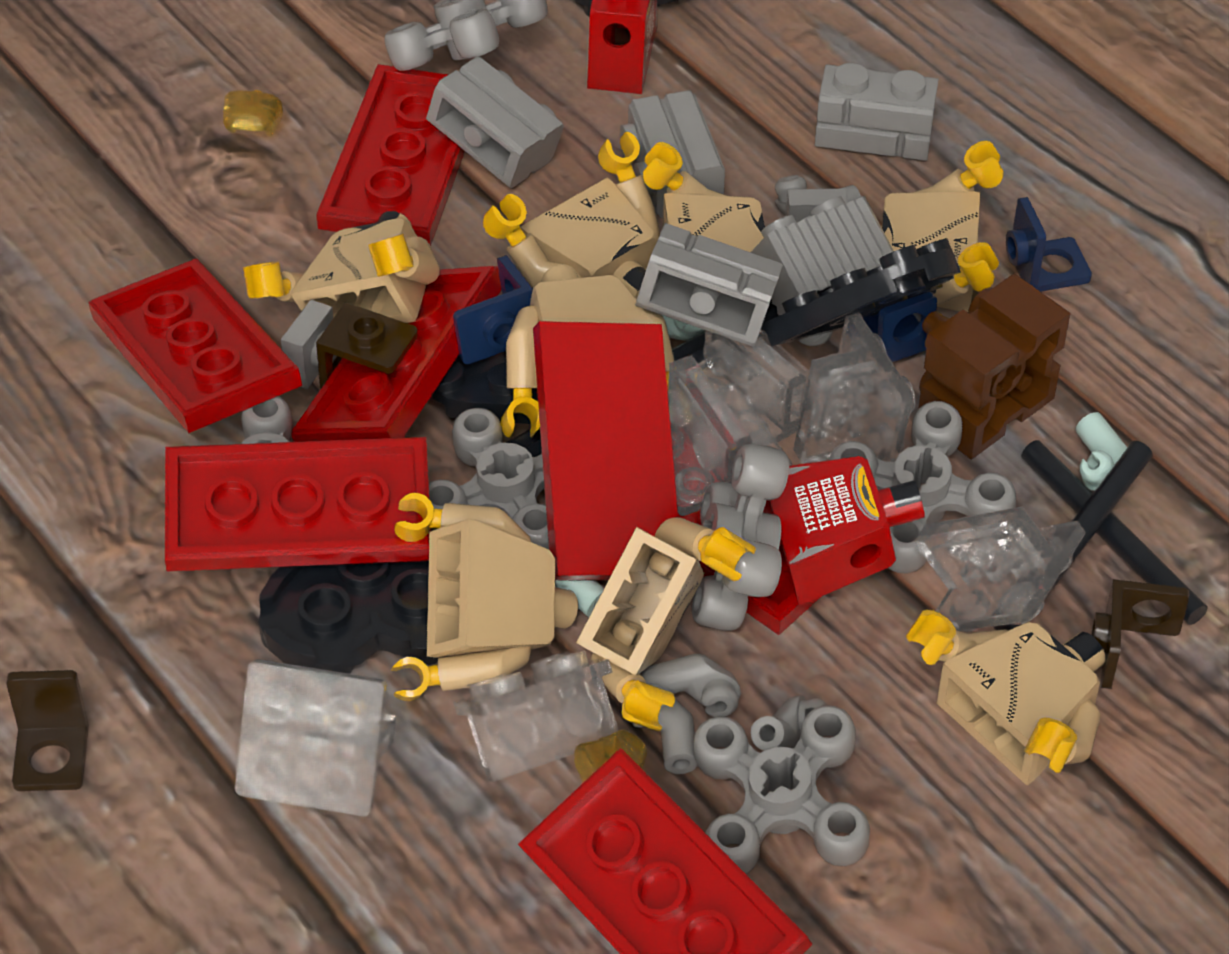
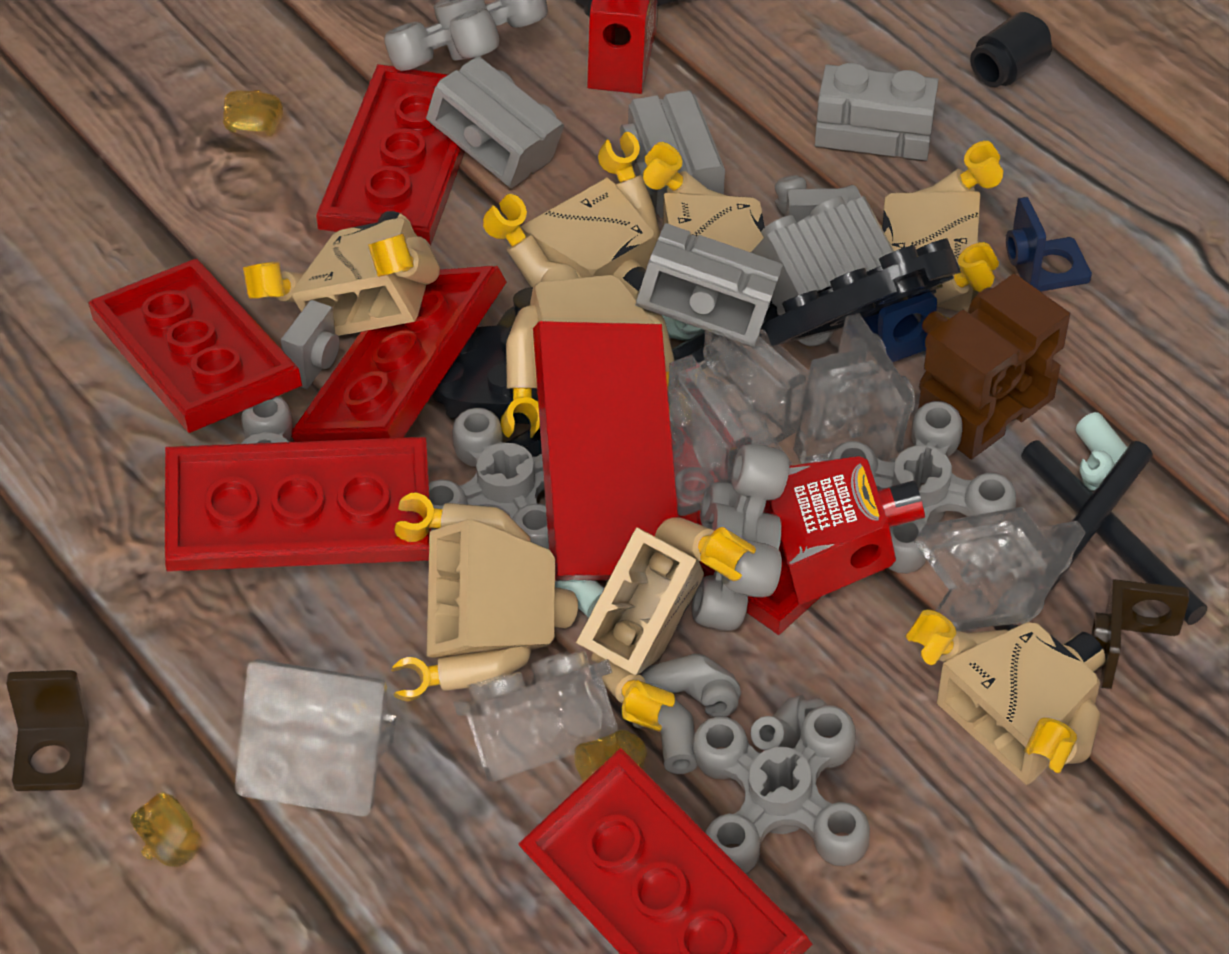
(166, 831): none -> clear yellow piece
(345, 613): black plate -> none
(364, 339): dark brown bracket -> none
(486, 325): dark blue bracket -> none
(1011, 50): none -> black brick

